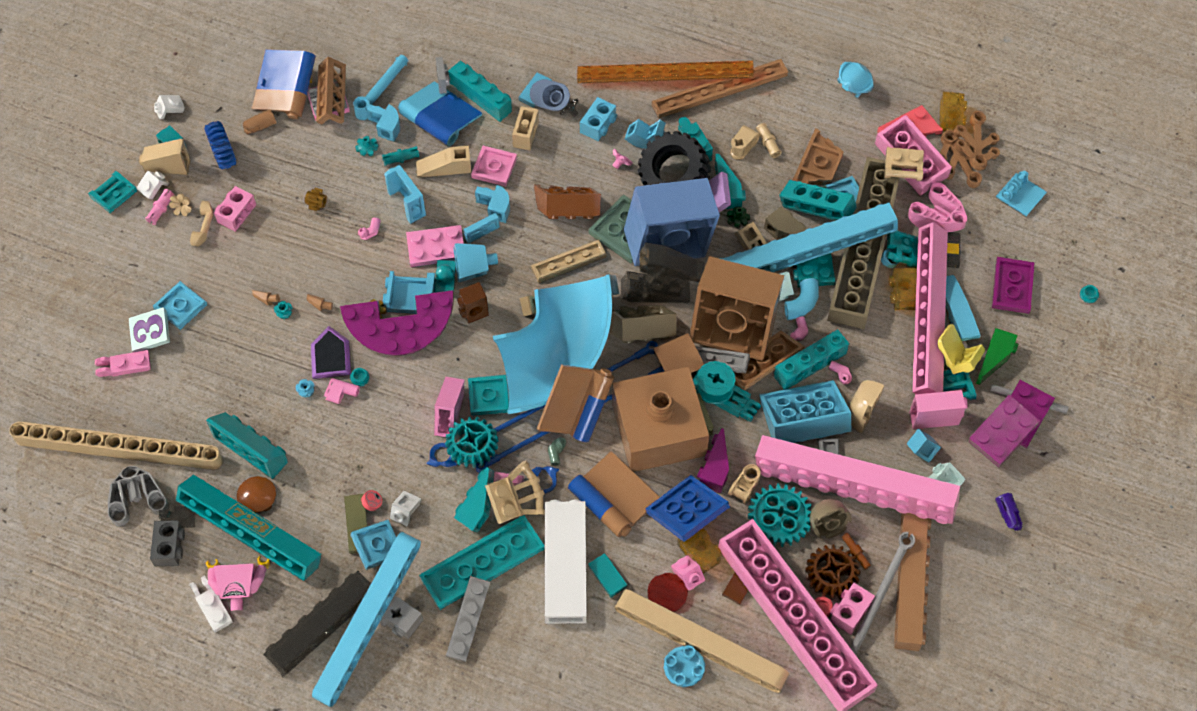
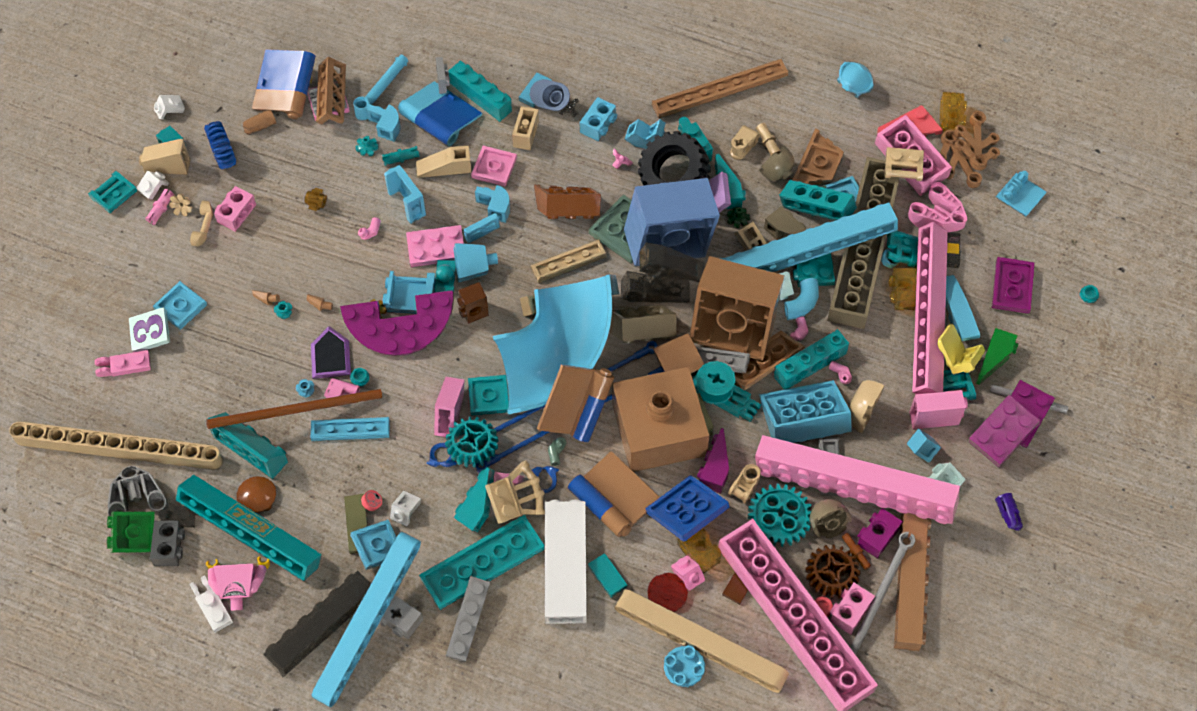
(130, 532): none -> green plate
(293, 408): none -> dark orange piece
(350, 429): none -> medium azure tile
(665, 71): clear orange plate -> none
(778, 165): none -> dark tan cylinder
(875, 543): none -> magenta brick

